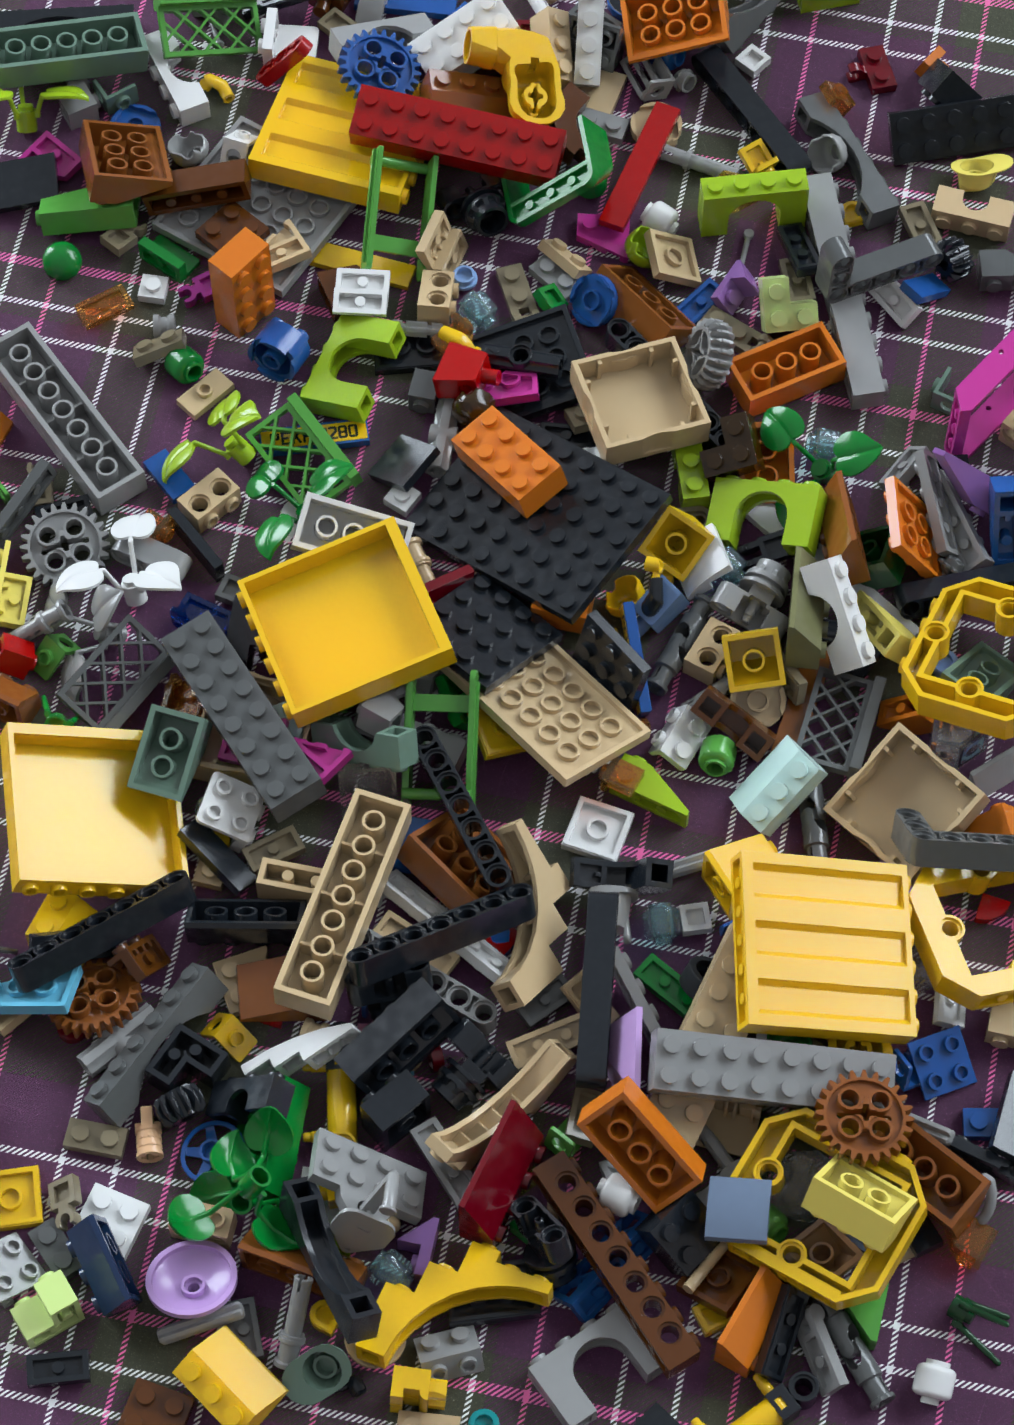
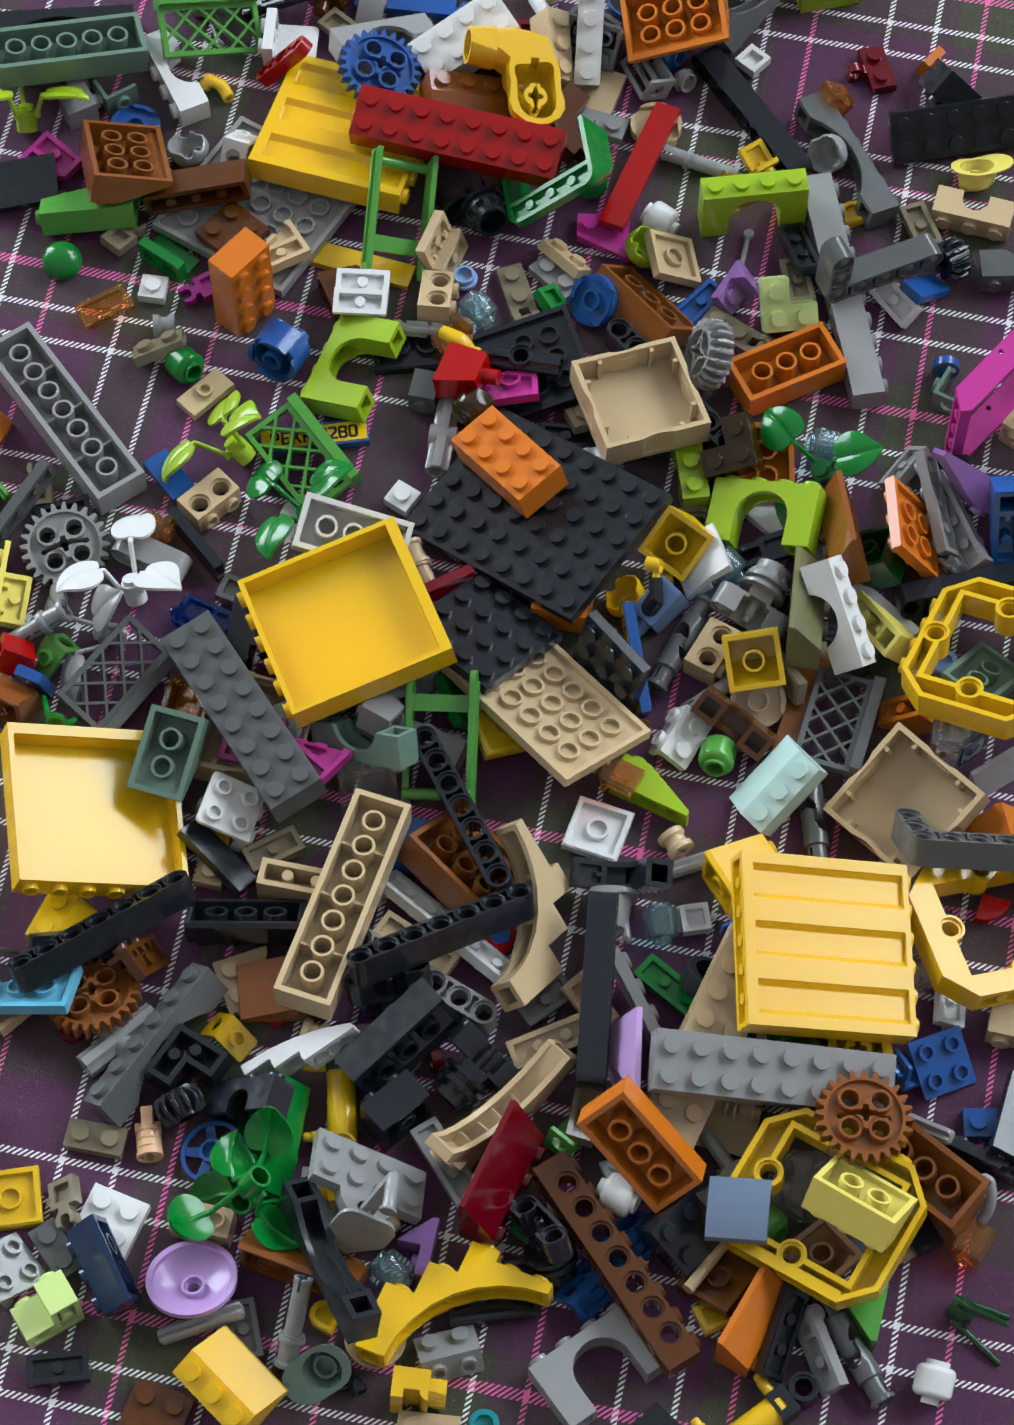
(35, 679): none -> blue tile
(404, 463): black tile -> none
(675, 842): none -> tan wheel
(942, 362): none -> blue tile

